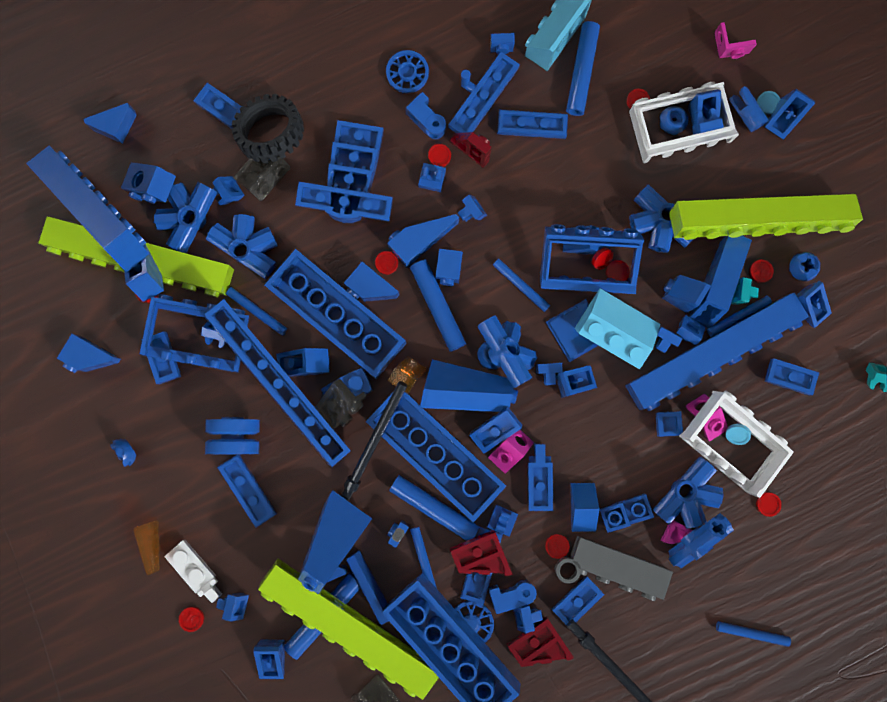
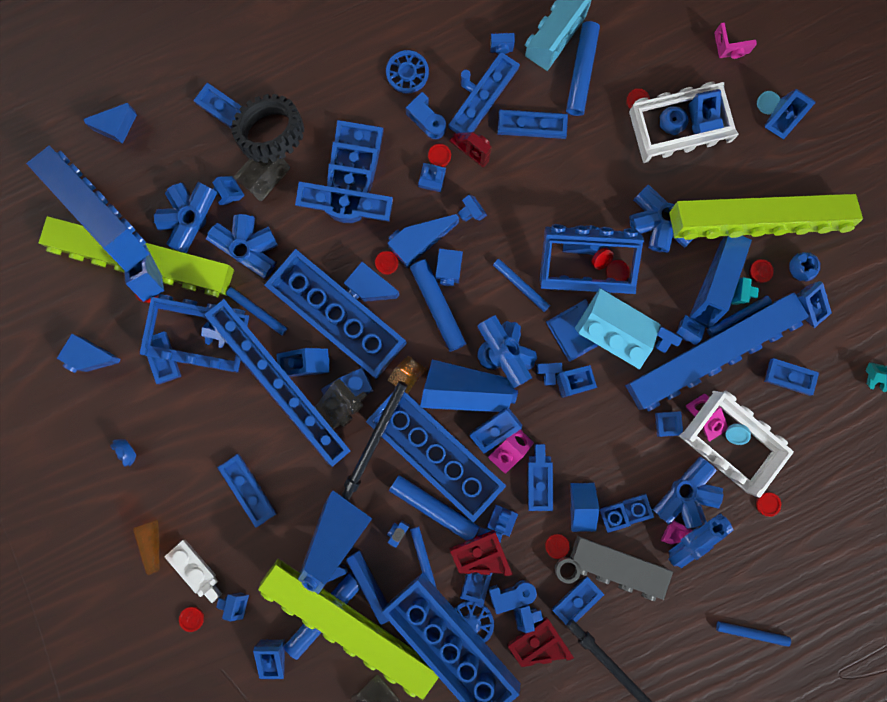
(148, 183): blue brick -> none
(232, 436): blue wheel -> none
(685, 292): blue slope -> none
(752, 113): blue hinge -> none

